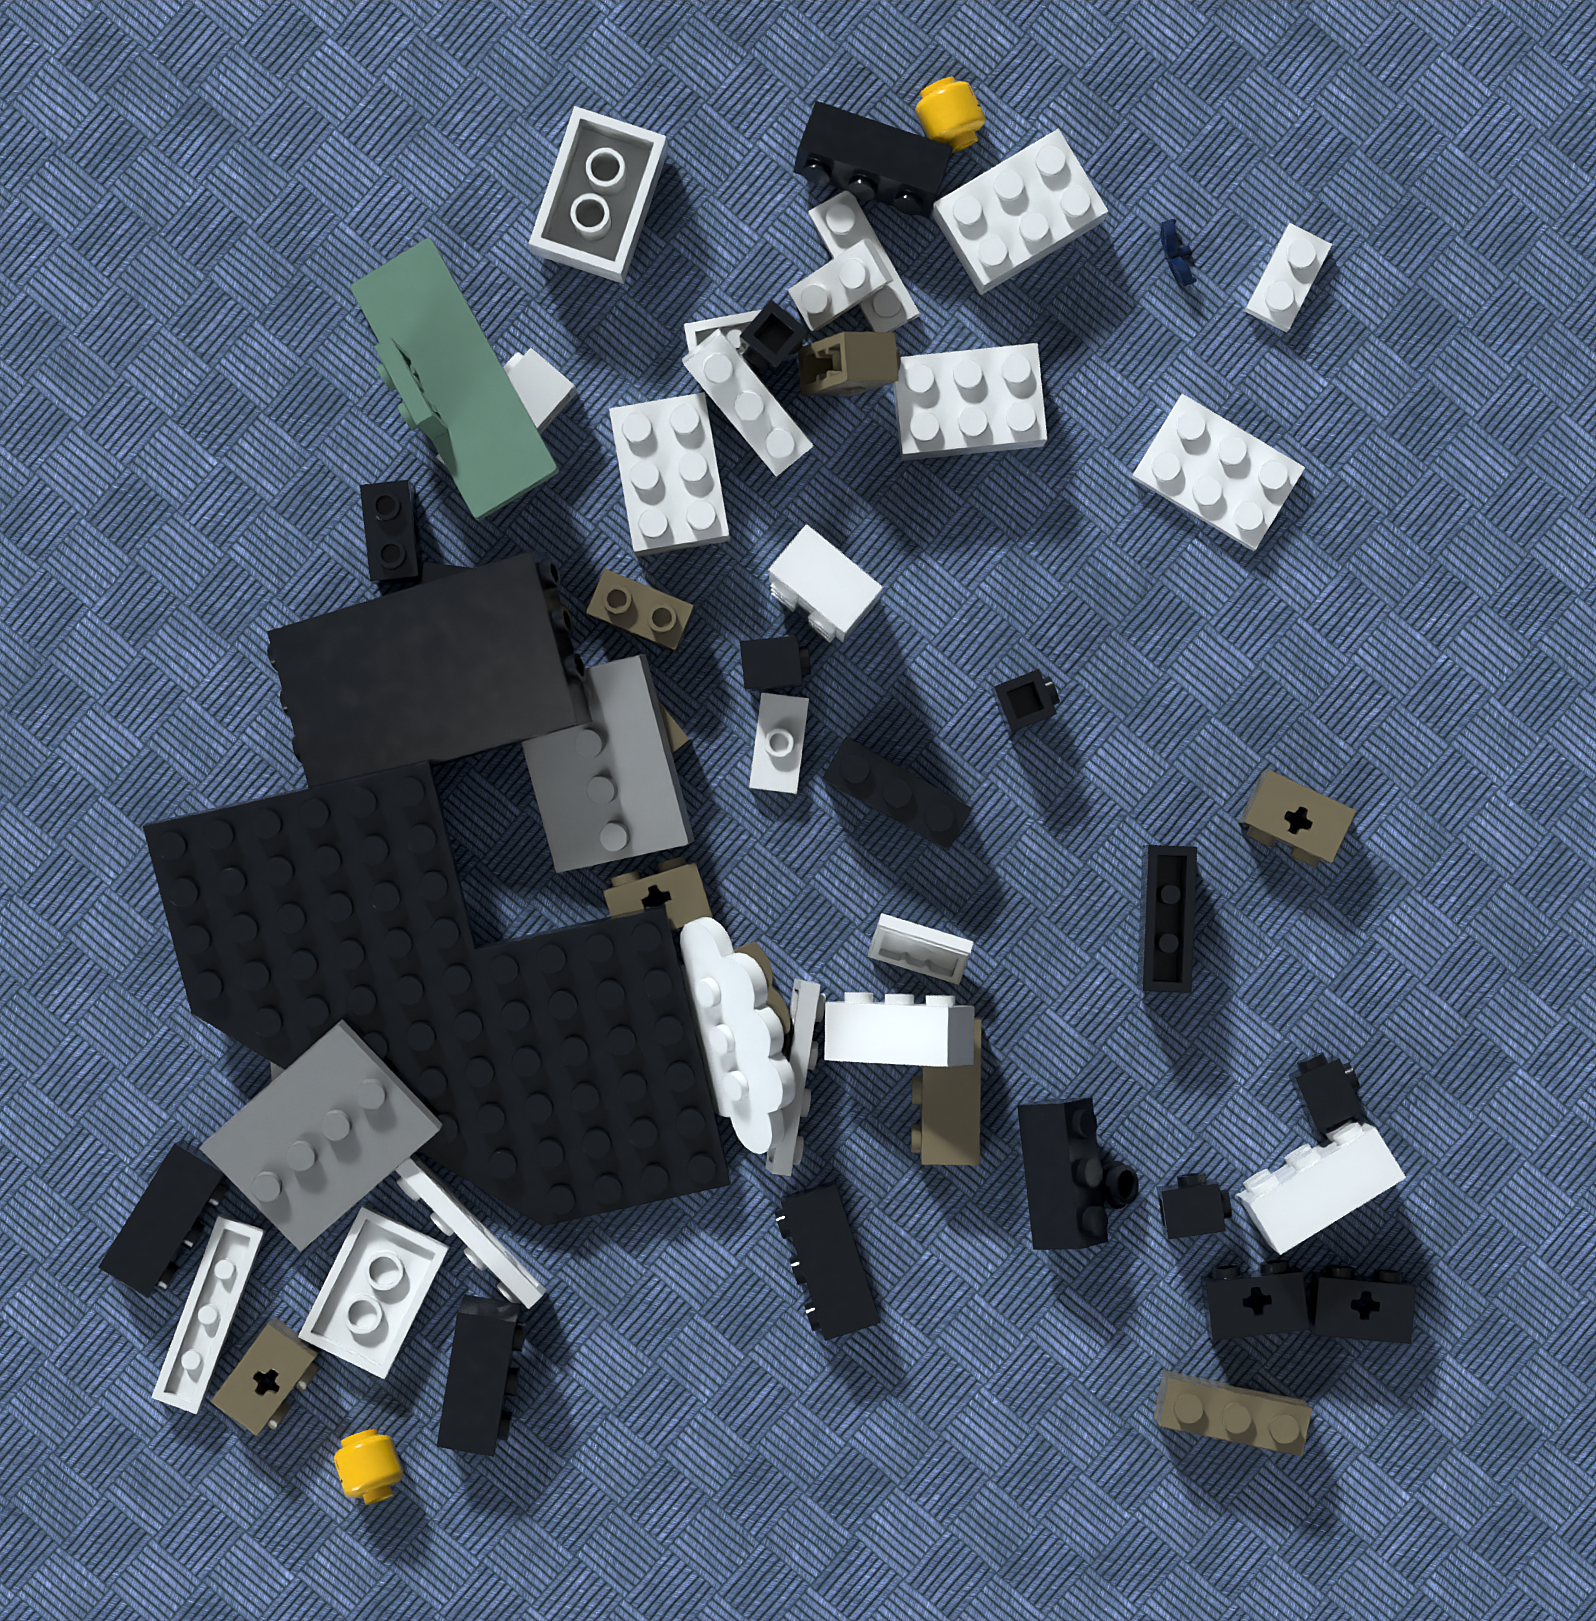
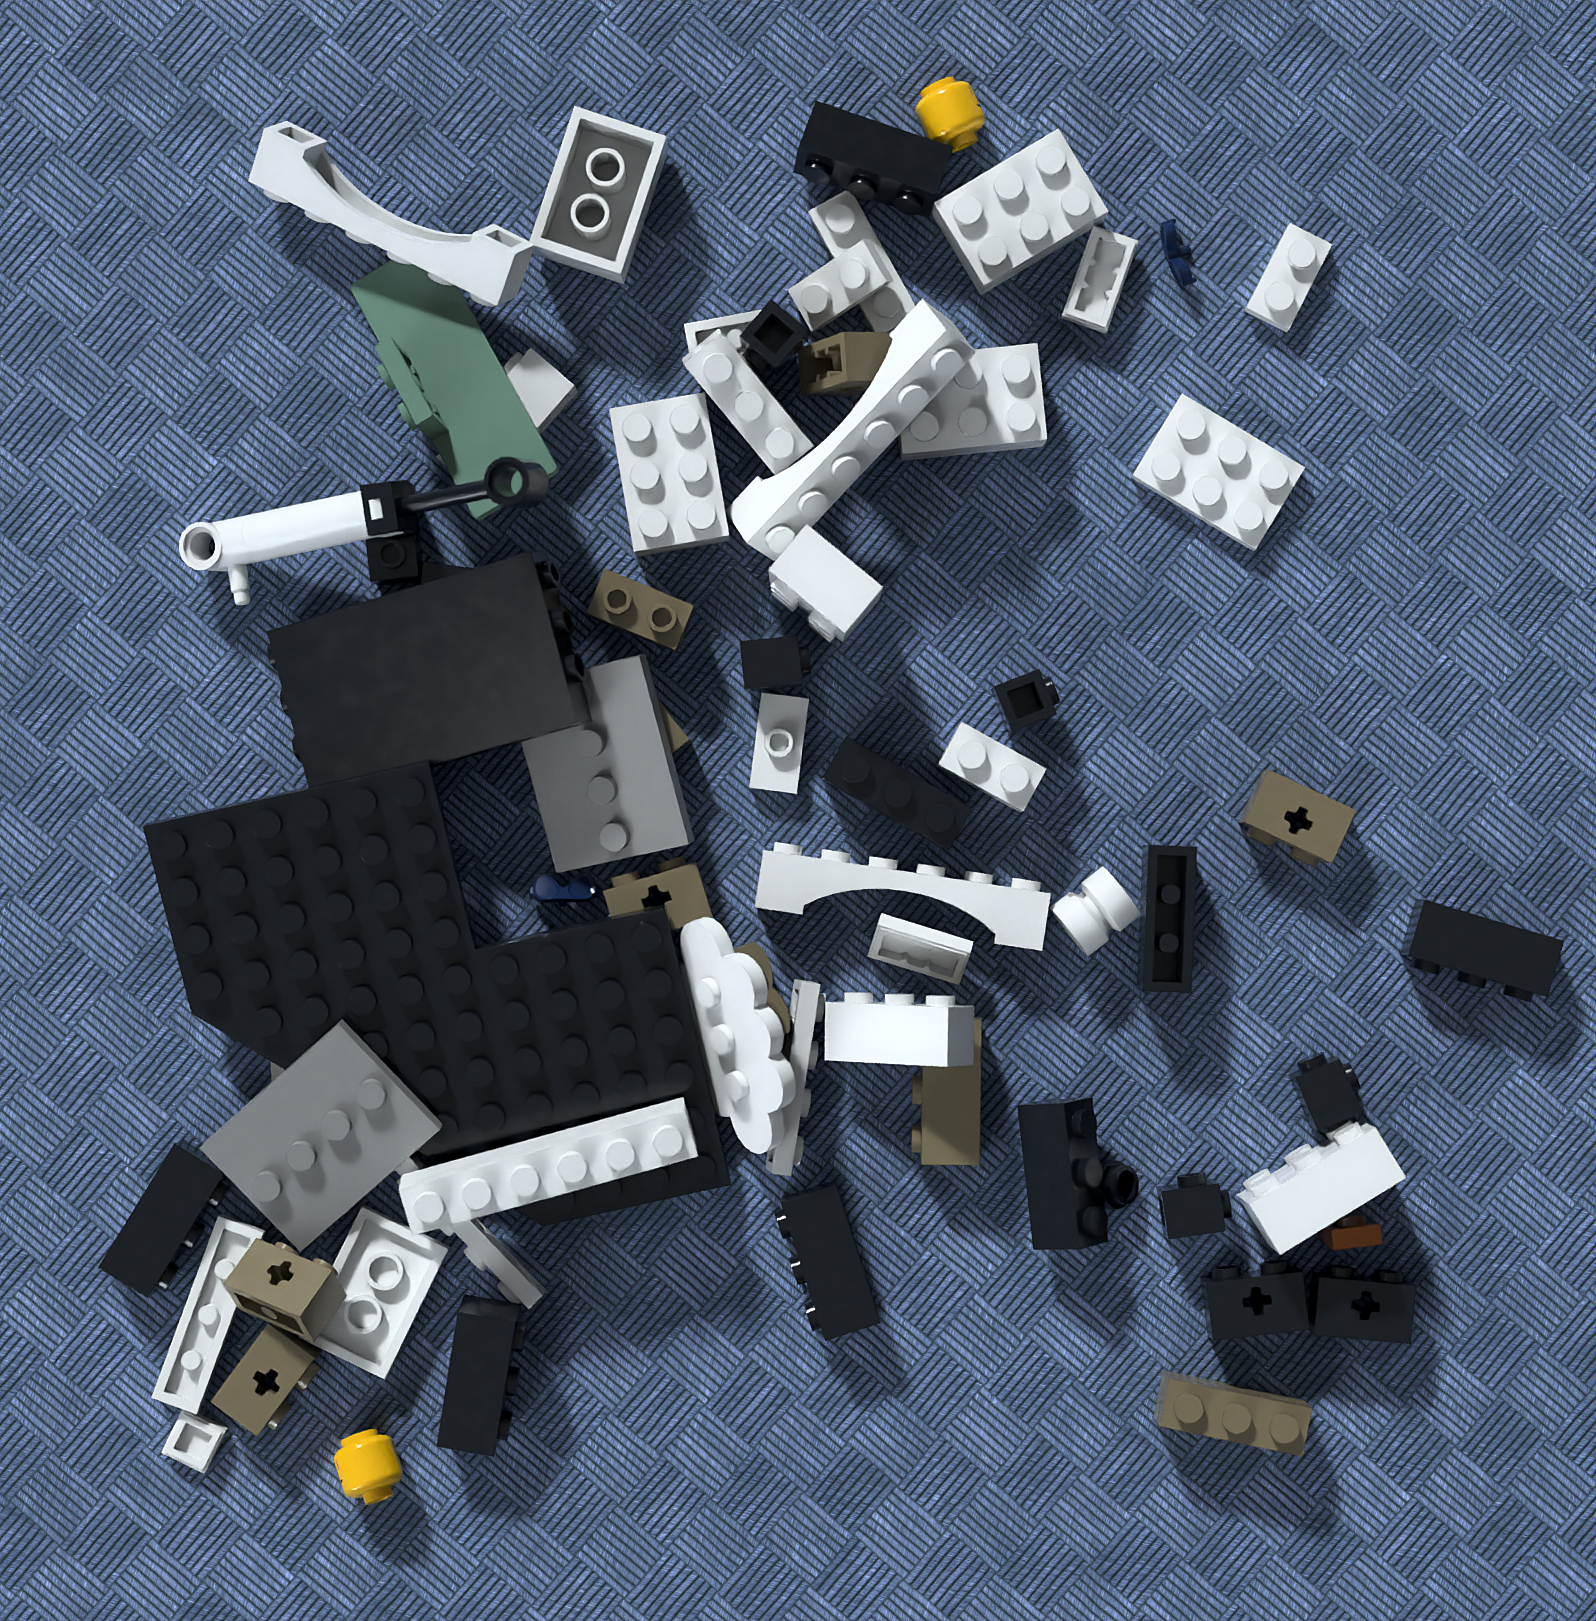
(194, 1440): none -> white tile
(286, 1288): none -> dark tan brick
(298, 170): none -> white arch
(374, 511): none -> white piece
(547, 890): none -> dark blue piece
(547, 1166): none -> white brick
(919, 363): none -> white arch
(991, 767): none -> white brick
(1011, 913): none -> white arch
(1095, 911): none -> white wheel
(1099, 279): none -> white plate
(1351, 1232): none -> reddish brown plate
(1481, 950): none -> black brick

